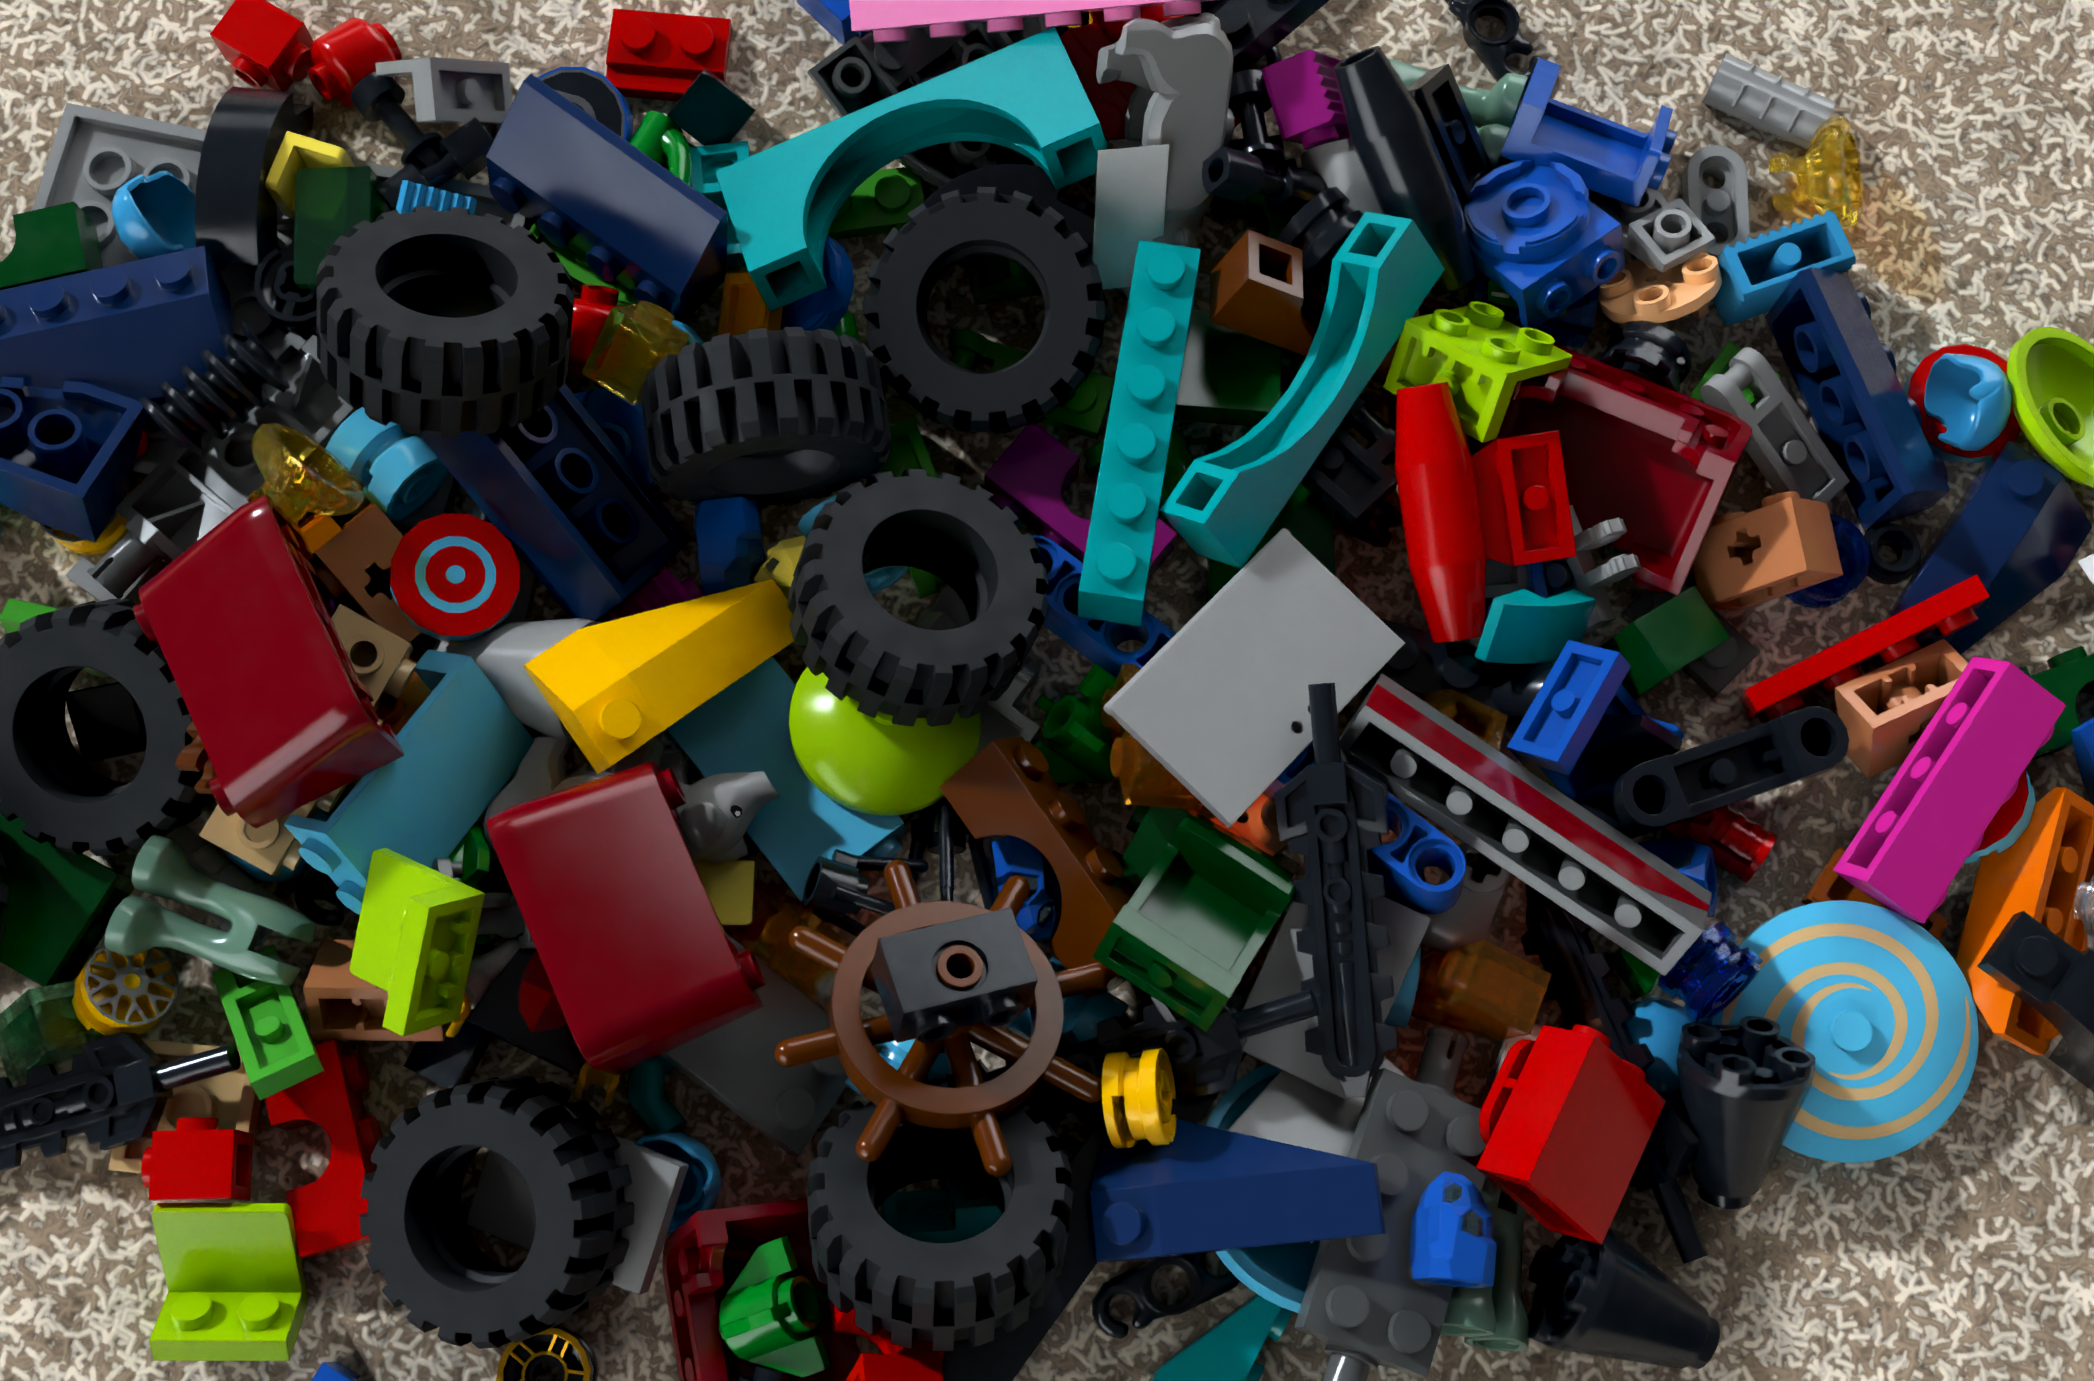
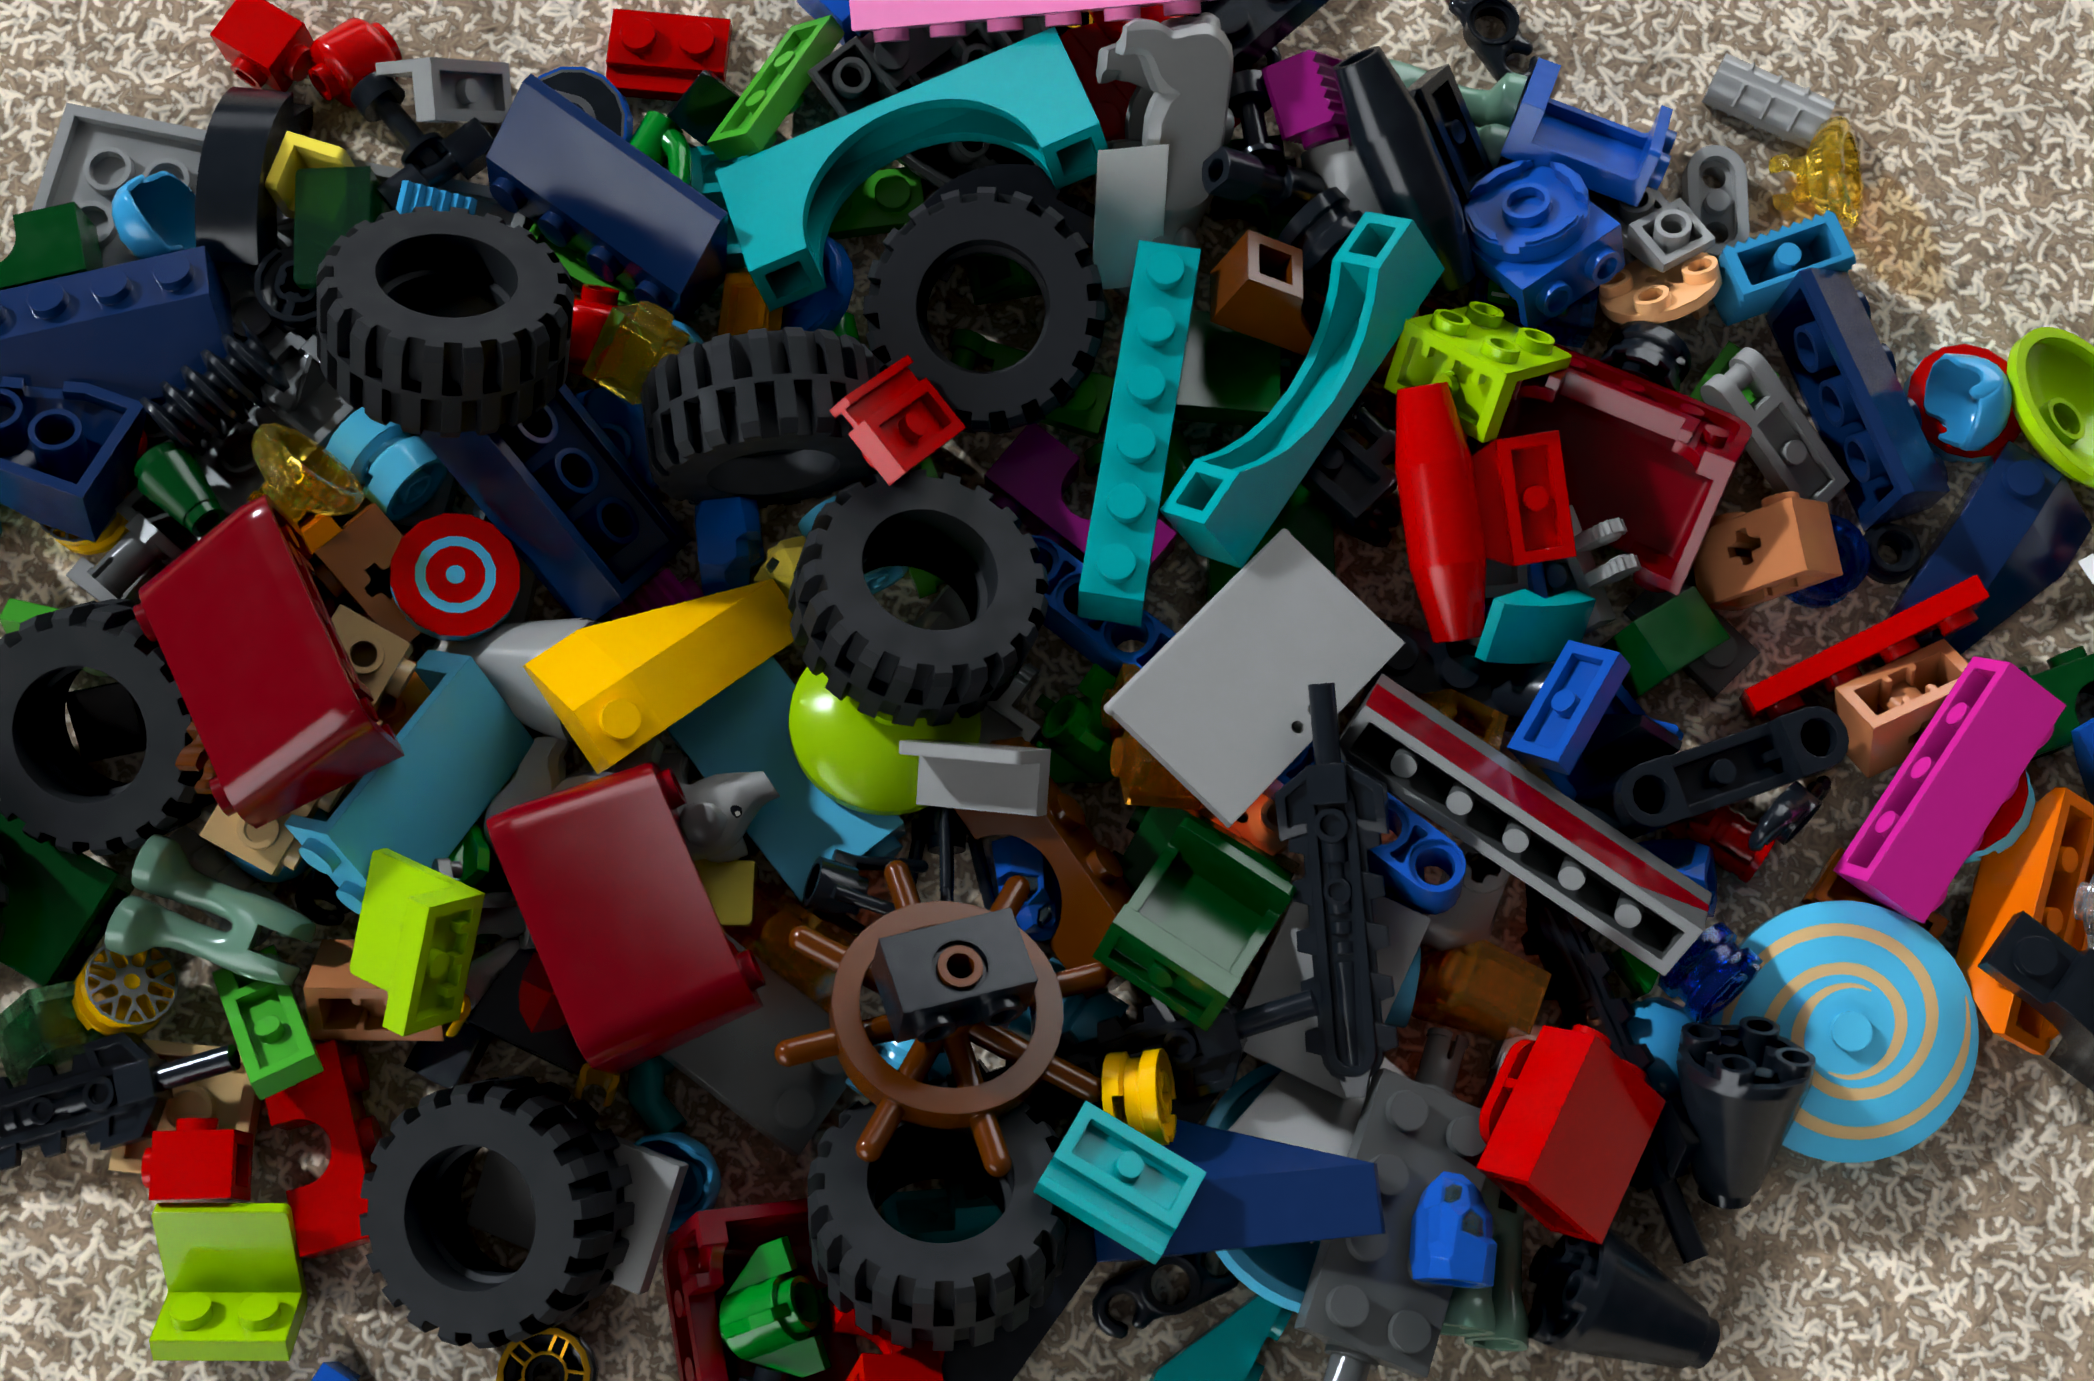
(179, 487): none -> dark green cone
(775, 90): none -> bright green plate
(898, 420): none -> red plate
(981, 776): none -> light grey panel
(1120, 1182): none -> teal plate
(1789, 813): none -> black piece

